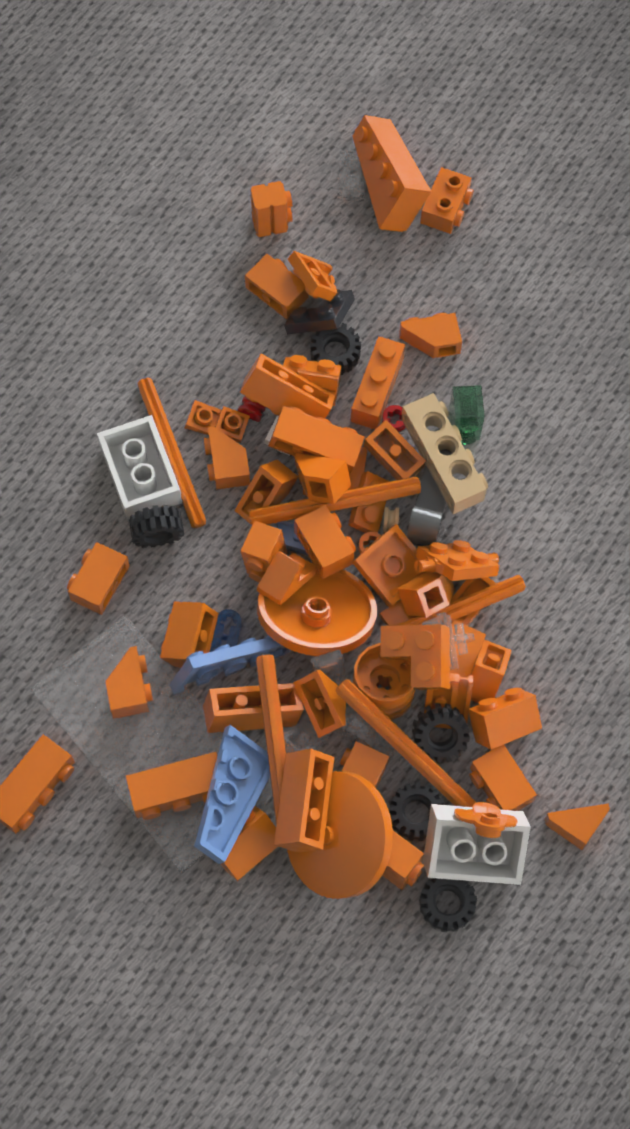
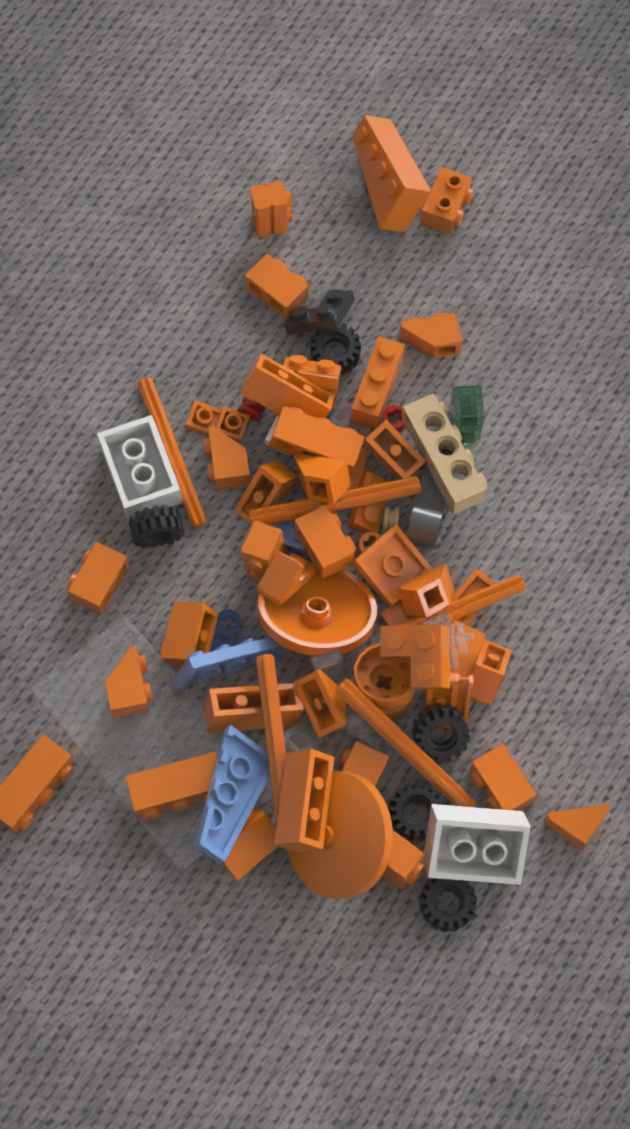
(314, 275): orange wing -> none
(456, 561): orange plate -> none
(486, 818): orange plate -> none
(505, 718): orange brick -> none

